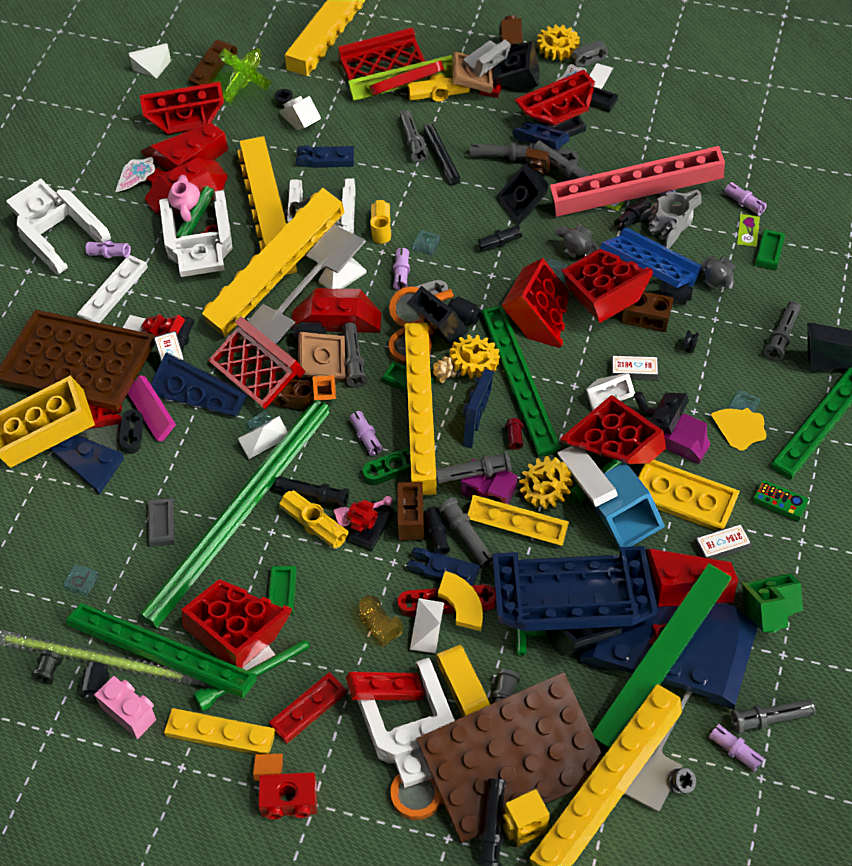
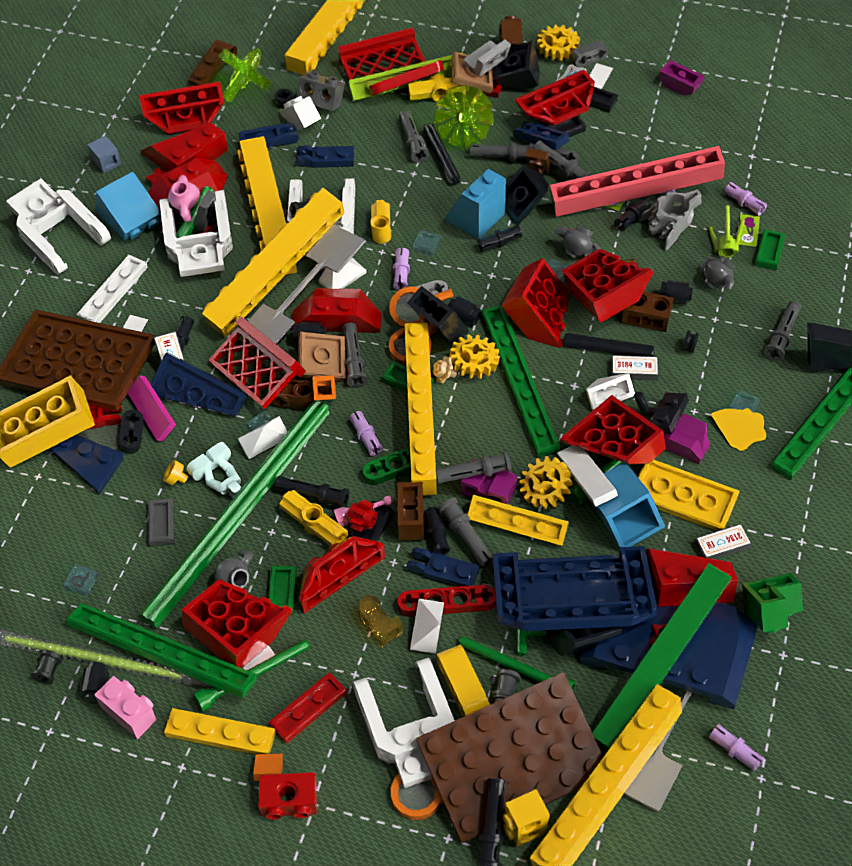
(104, 154): none -> sand blue panel
(108, 249): lavender pin -> none
(127, 207): none -> dark azure slope
(135, 172): sticker -> none
(150, 60): white slope -> none
(159, 325): red slope -> none
(175, 473): none -> yellow tile
(205, 211): none -> dark grey tile
(216, 457): none -> light aqua piece
(235, 569): none -> dark grey piece
(273, 134): none -> dark blue hinge
(320, 95): none -> dark grey brick
(337, 568): none -> red wedge
(384, 686): red tile -> none
(463, 600): yellow tile -> none
(470, 108): none -> clear neon green piece
(477, 403): dark blue wing -> none
(479, 205): none -> dark azure slope
(506, 661): none -> green piece
(513, 427): dark red pin -> none
(607, 345): none -> black axle
(646, 253): blue fence -> none
(675, 783): black bush -> none
(680, 78): none -> magenta slope
(727, 244): none -> lime plant
(761, 717): dark grey pin -> none
(780, 500): green tile -> none

